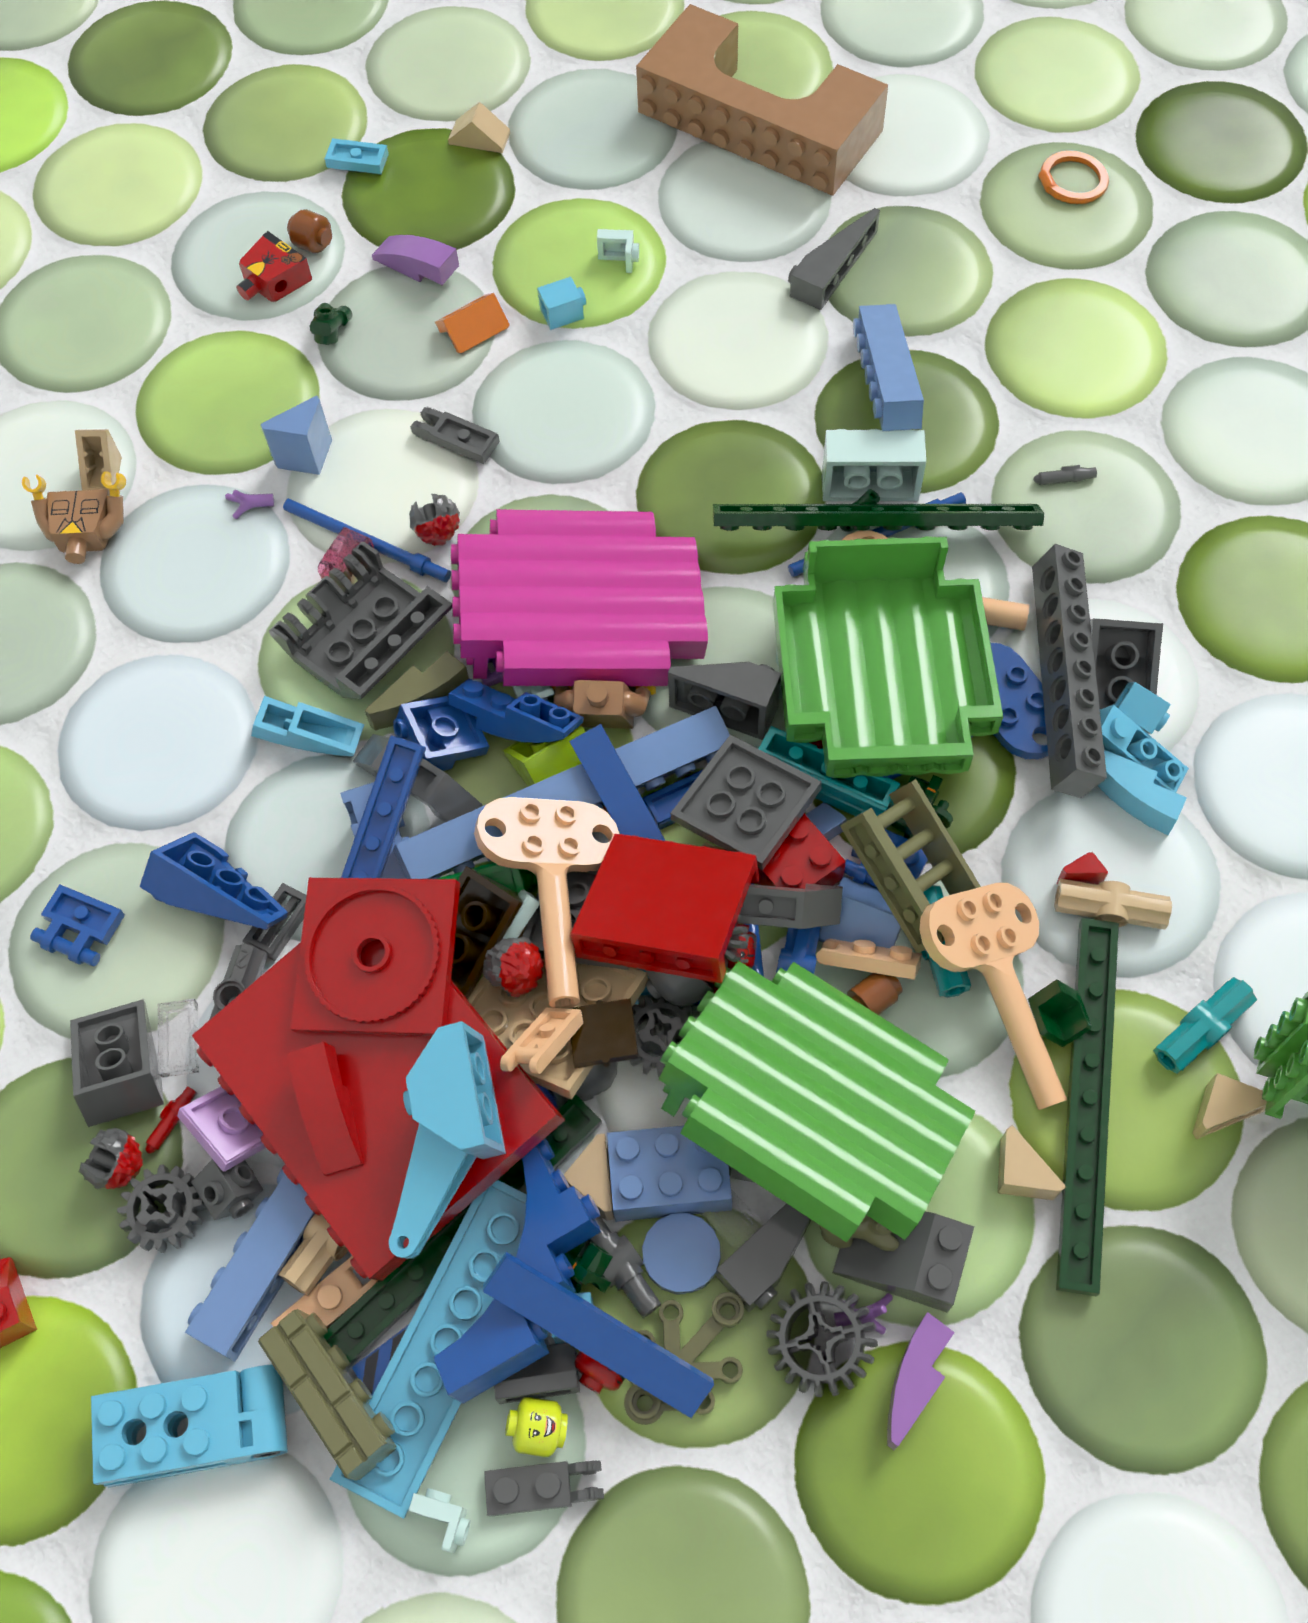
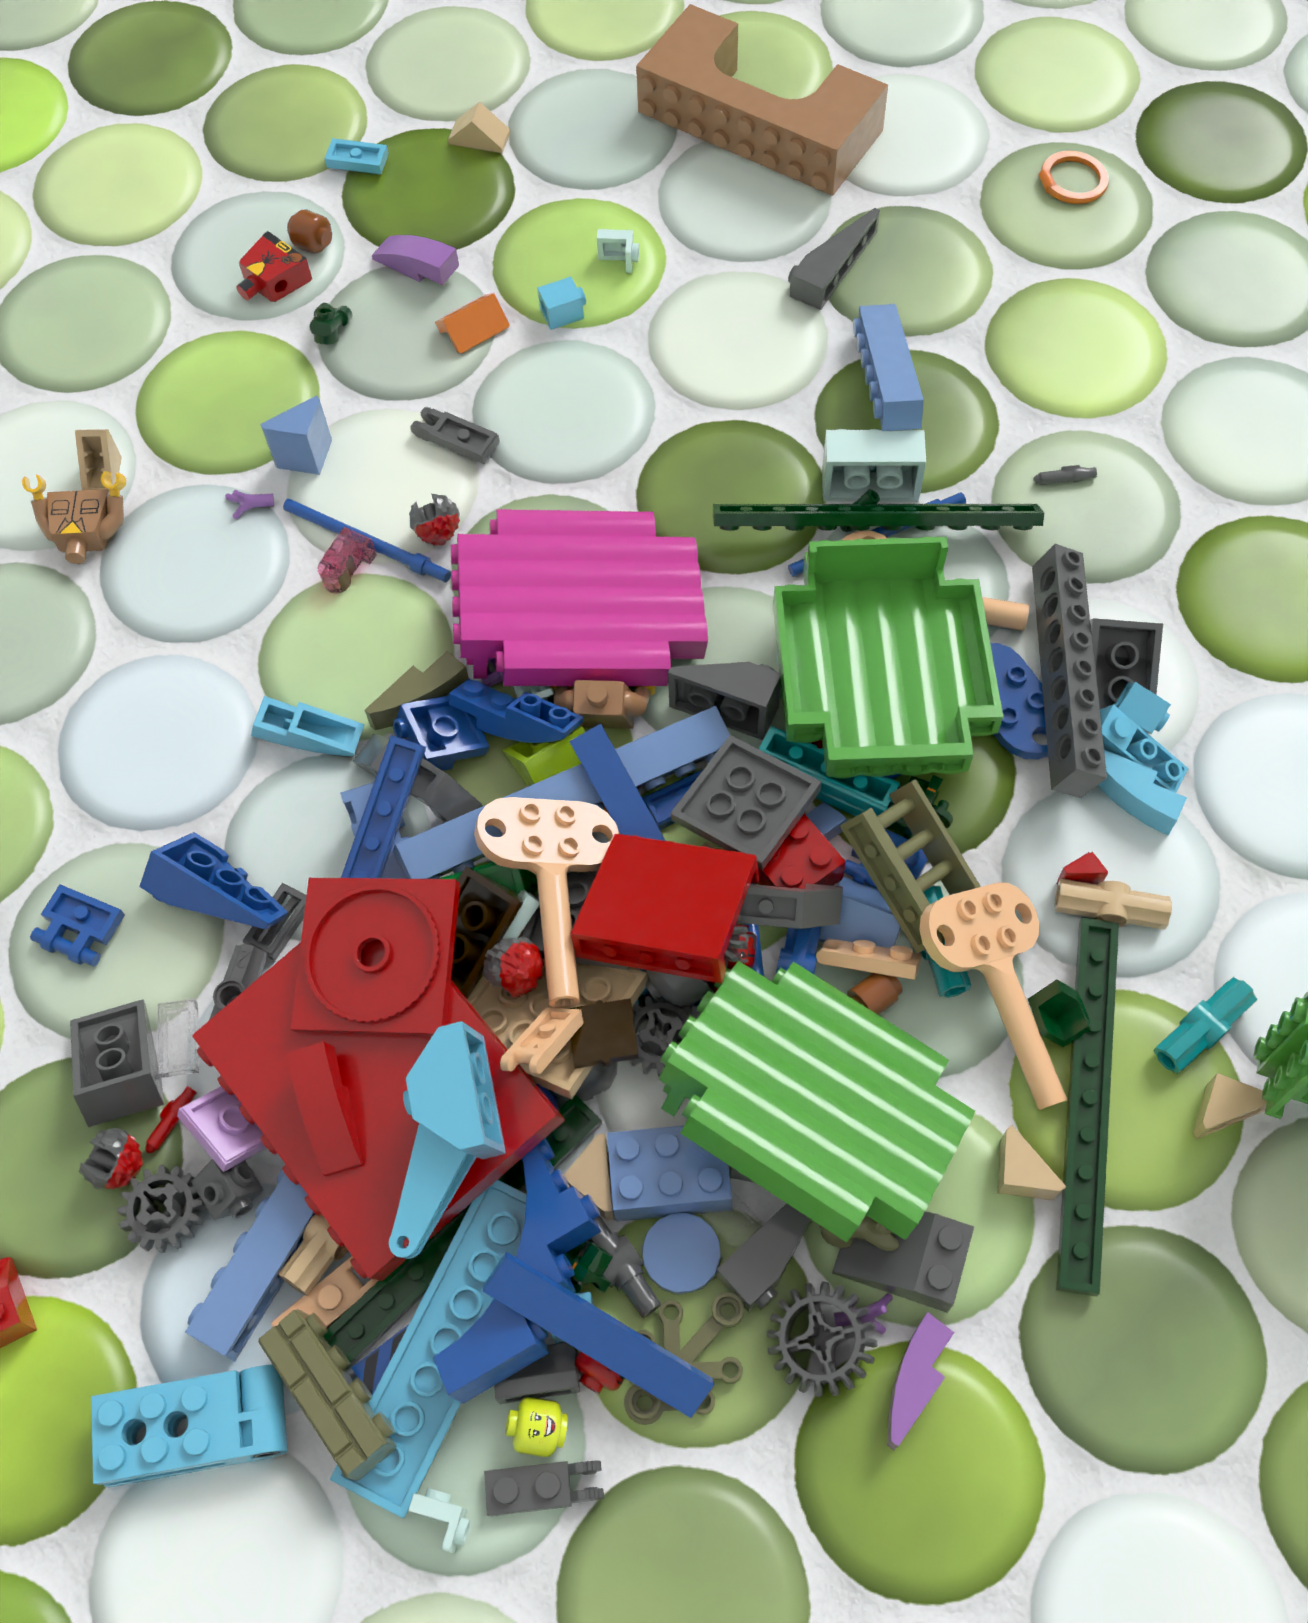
(358, 627): dark grey slope -> none

